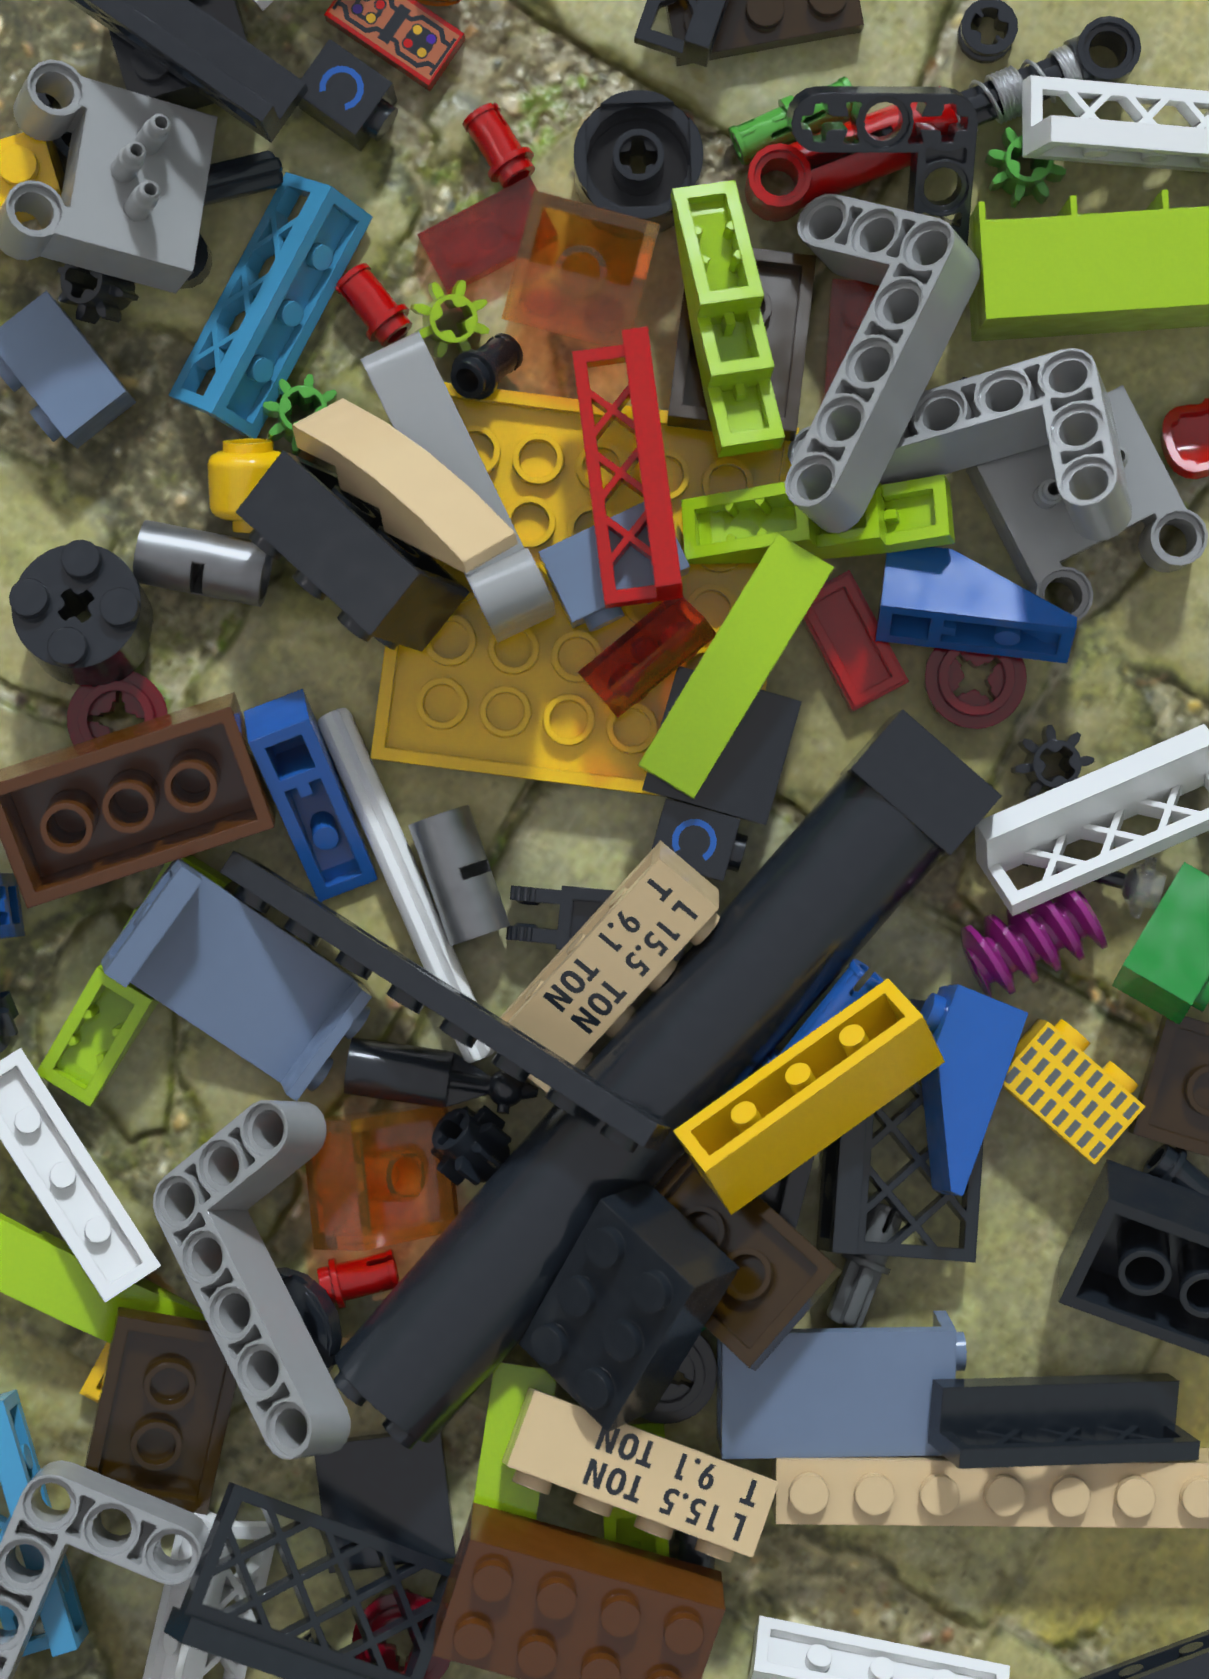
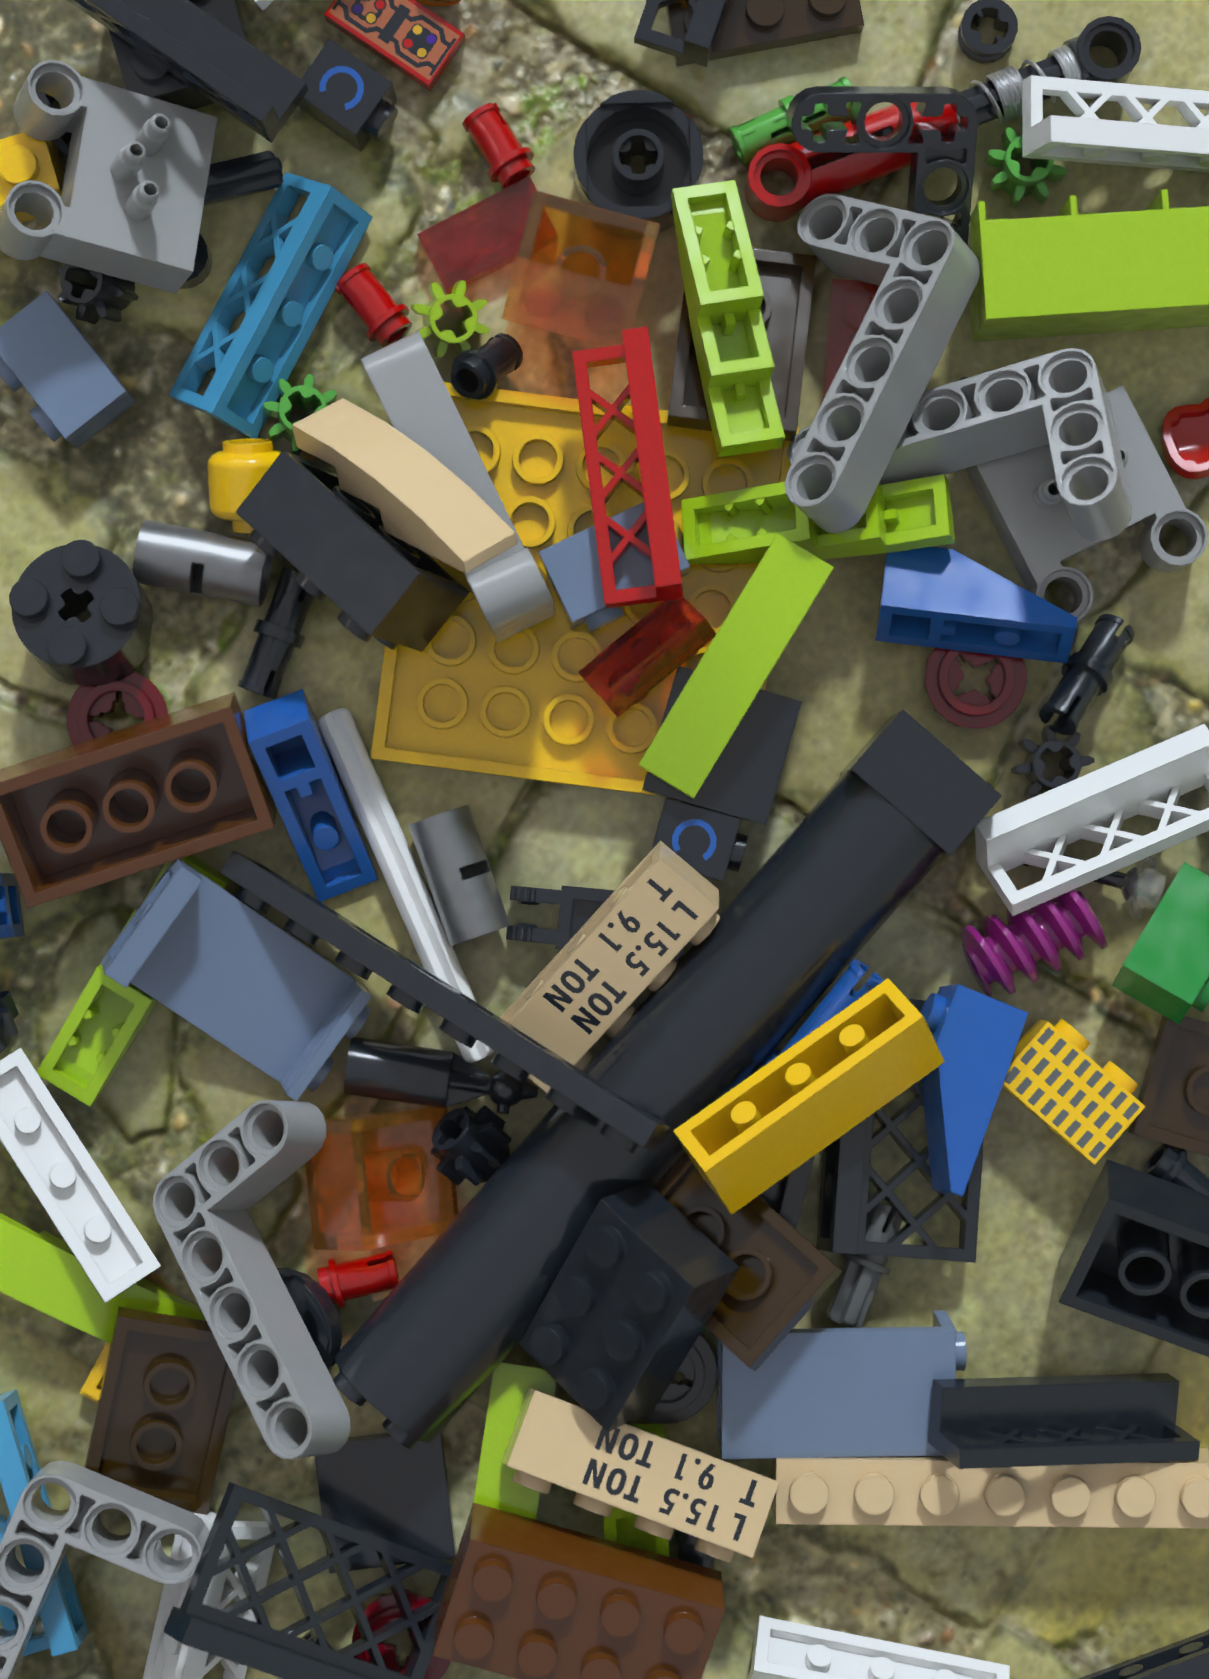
(277, 637): none -> black pin
(845, 638): red tile -> none
(1086, 674): none -> black pin

